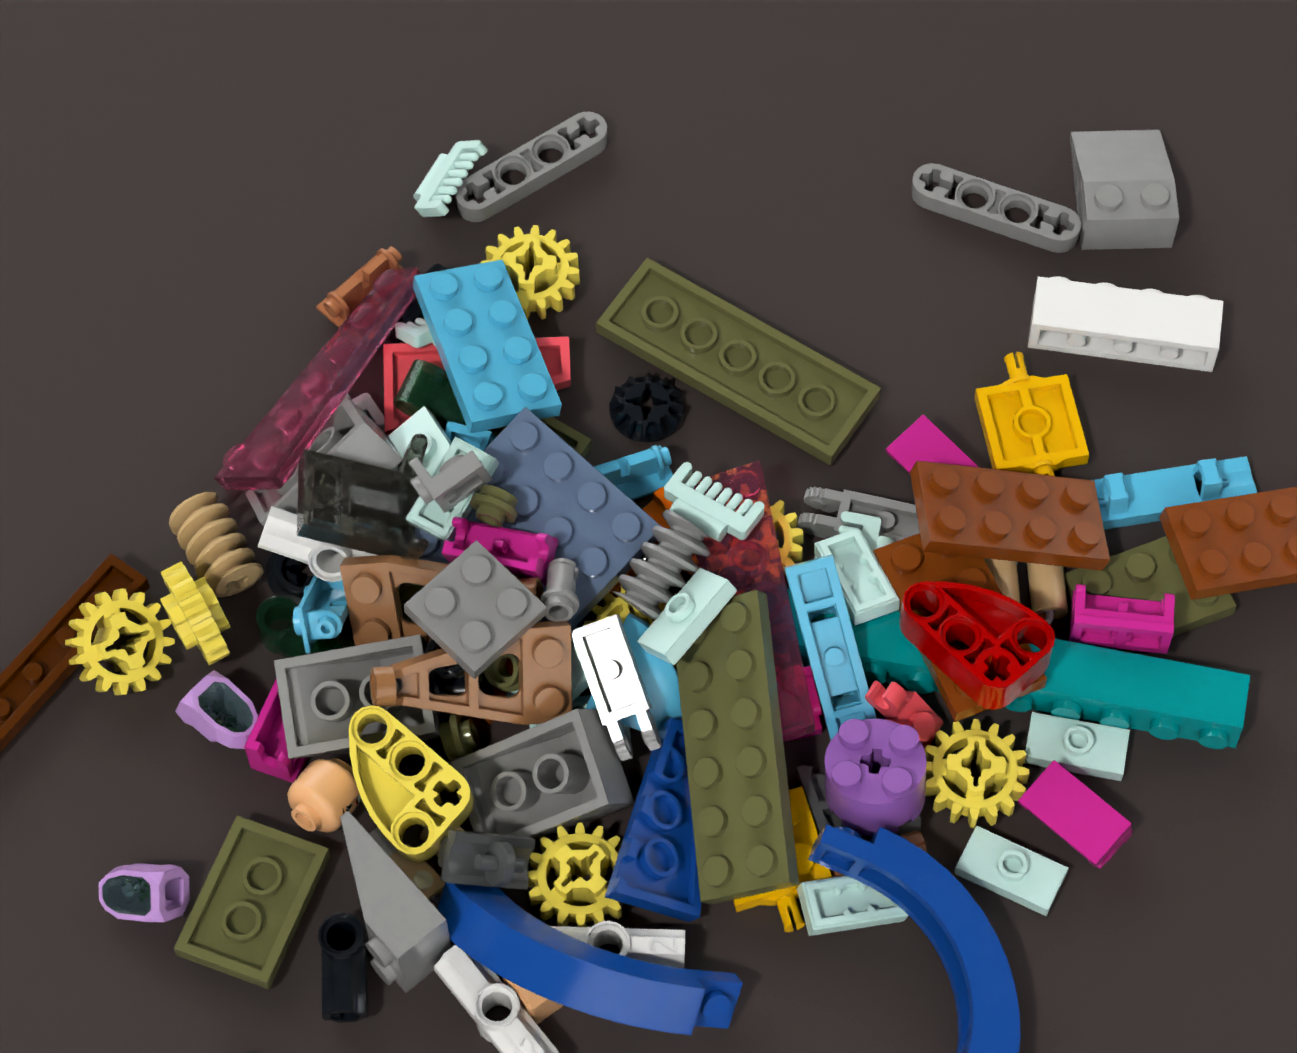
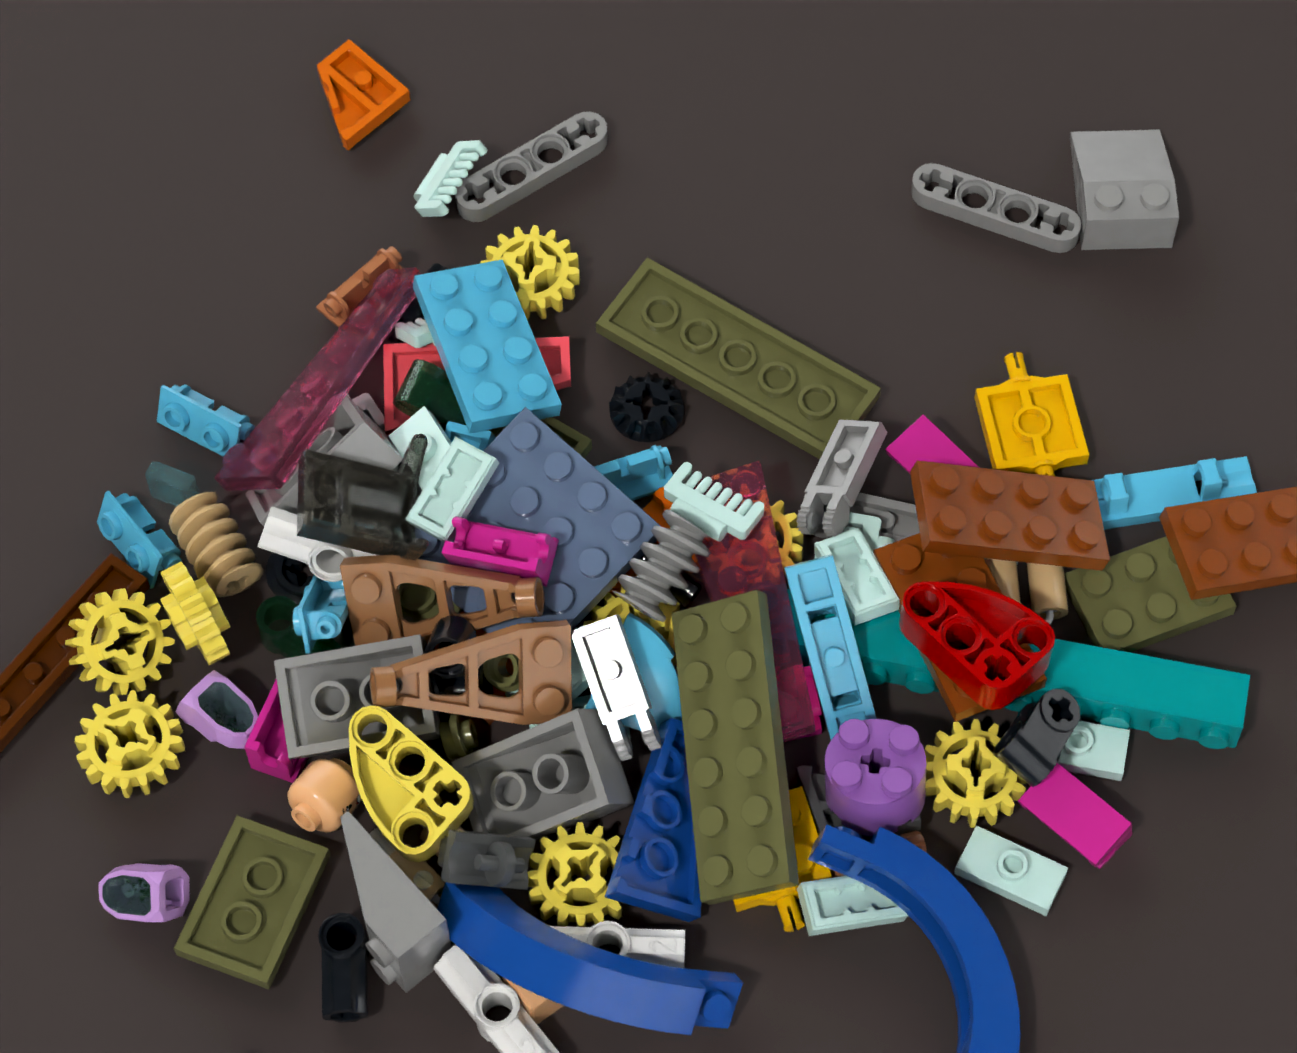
(125, 524): none -> medium azure hinge
(136, 762): none -> light yellow gear
(170, 483): none -> clear light blue tile
(193, 418): none -> medium azure hinge
(359, 92): none -> orange wing
(455, 482): light grey bracket -> none
(475, 609): light grey plate -> none
(494, 506): olive plate -> none
(560, 590): light grey pin -> none
(687, 616): light aqua plate -> none
(840, 476): none -> light grey hinge
(906, 709): coral plate -> none
(1039, 735): none -> black piece
(1122, 622): dark pink hinge -> none
(1125, 323): white brick -> none

